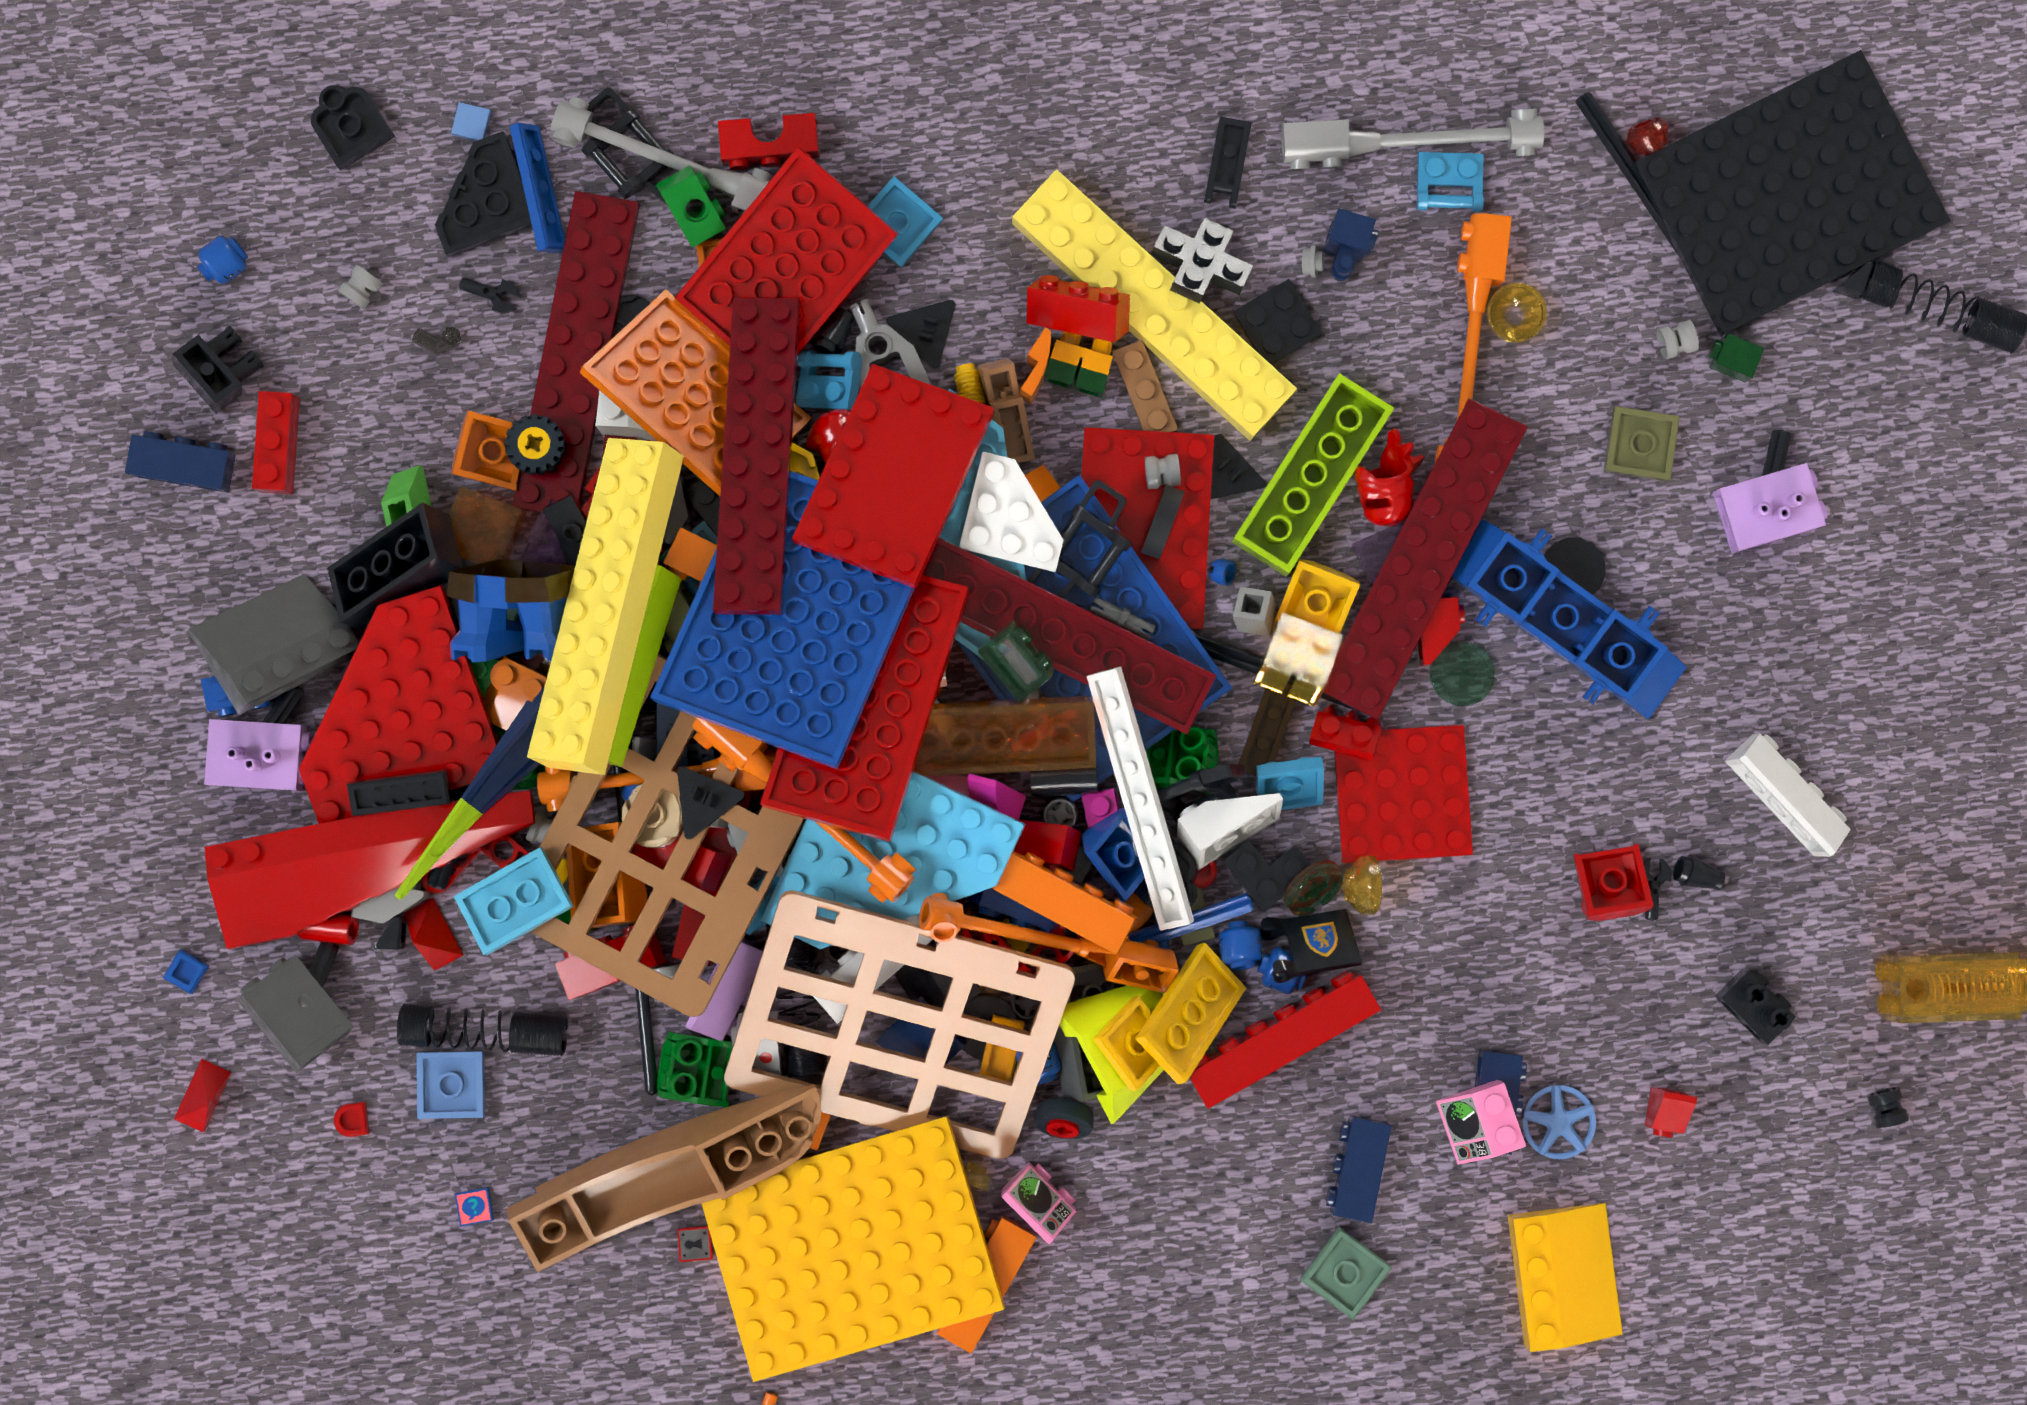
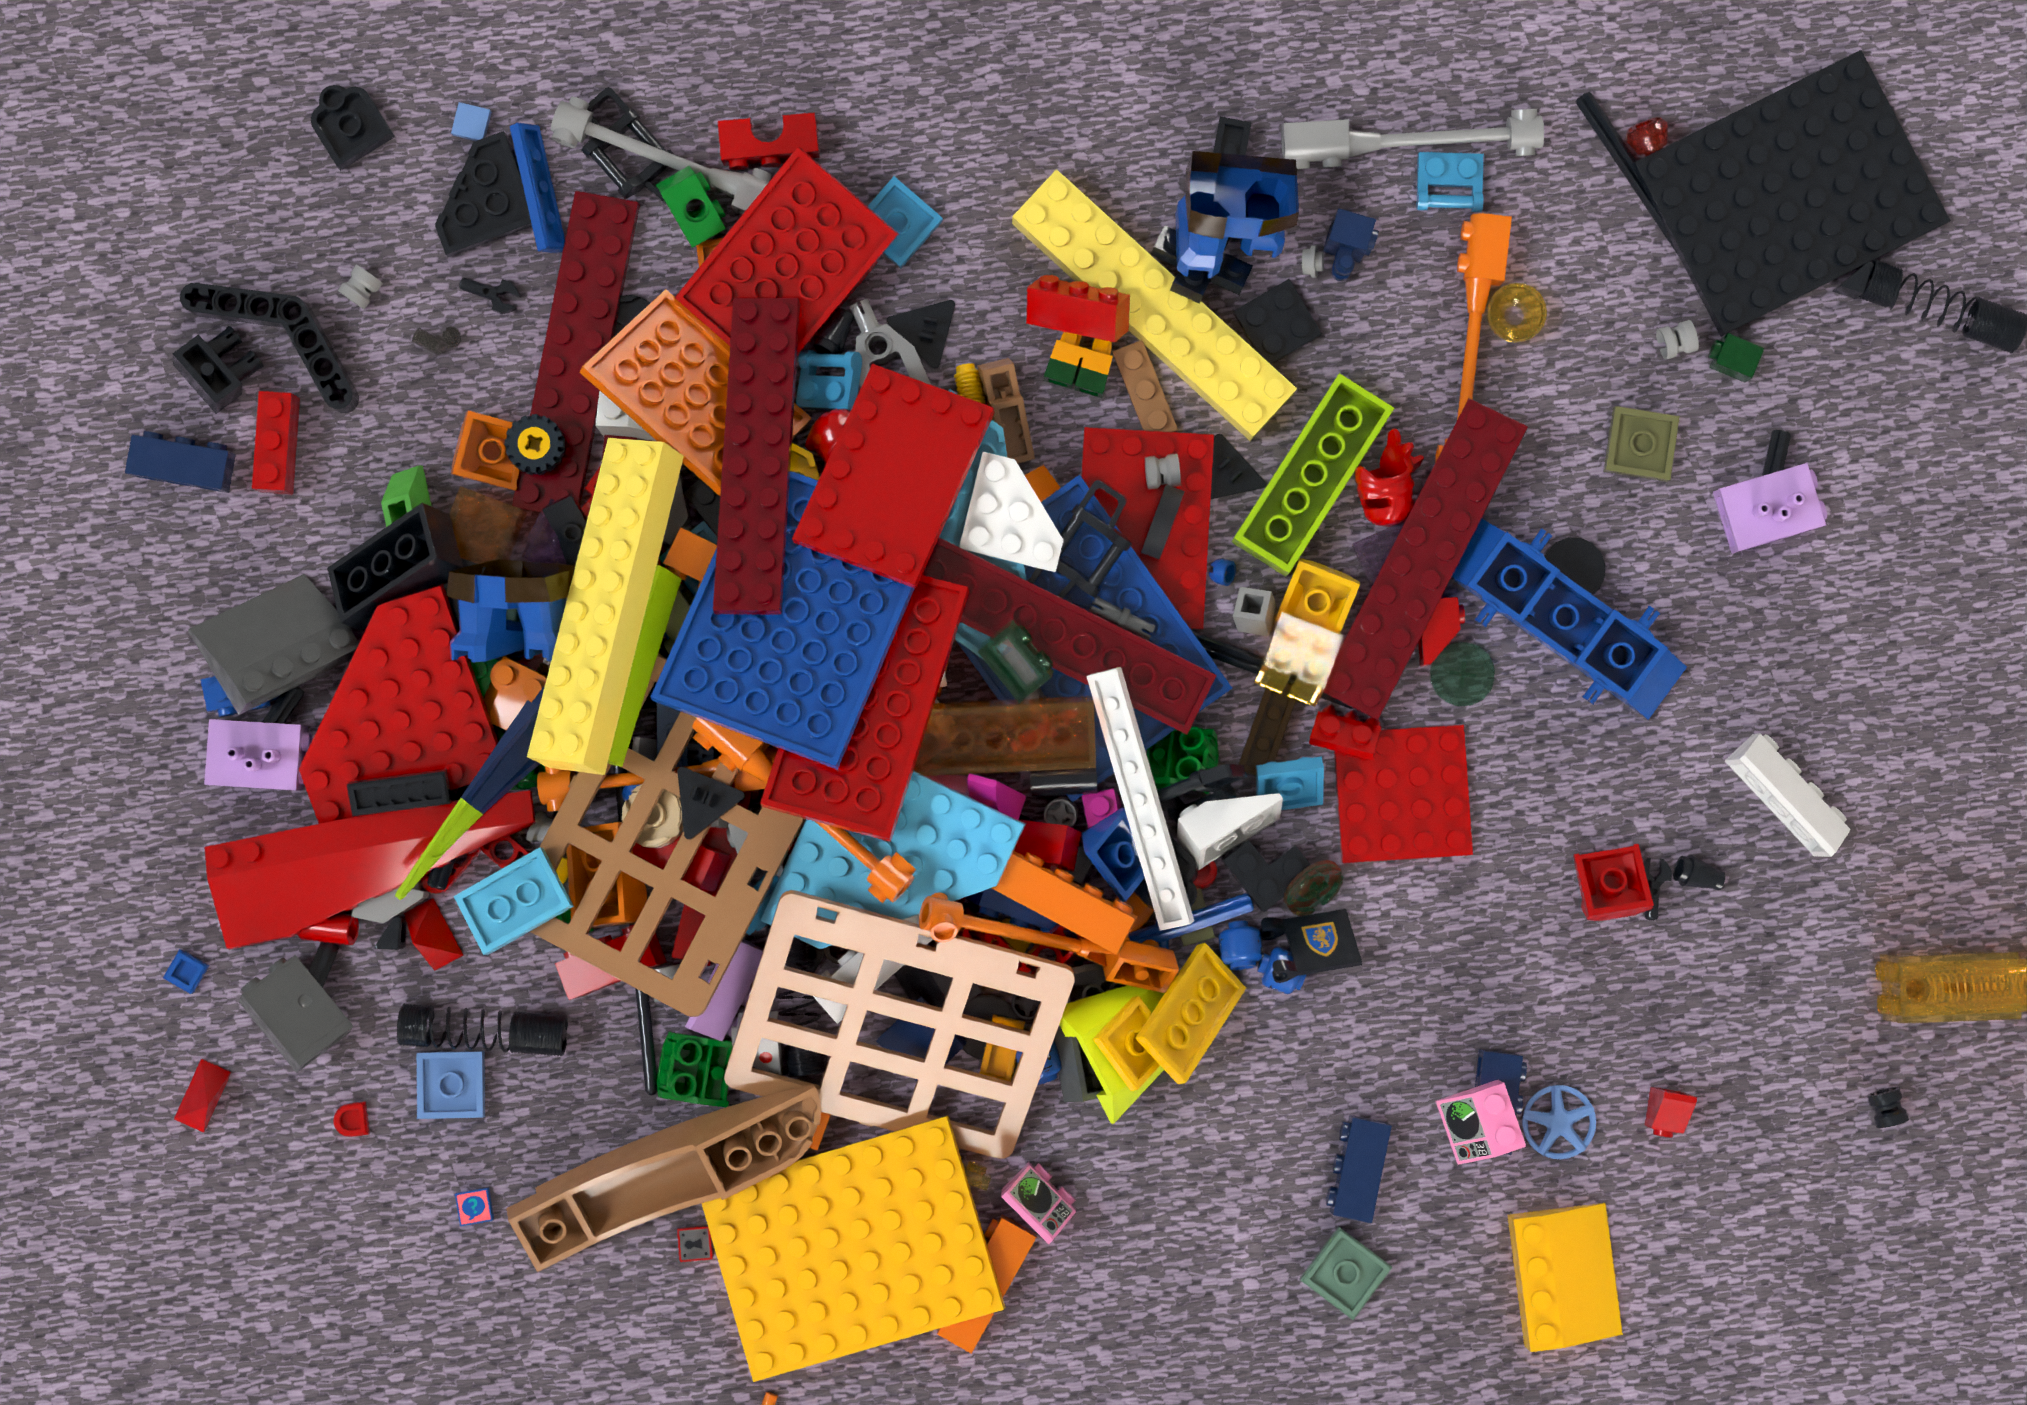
(222, 259): blue head -> none
(279, 317): none -> black beam
(1038, 360): orange slope -> none
(1064, 1118): black wheel -> none
(1235, 199): none -> blue piece
(1283, 1038): red brick -> none
(1363, 885): clear yellow piece -> none
(1756, 1006): black brick -> none

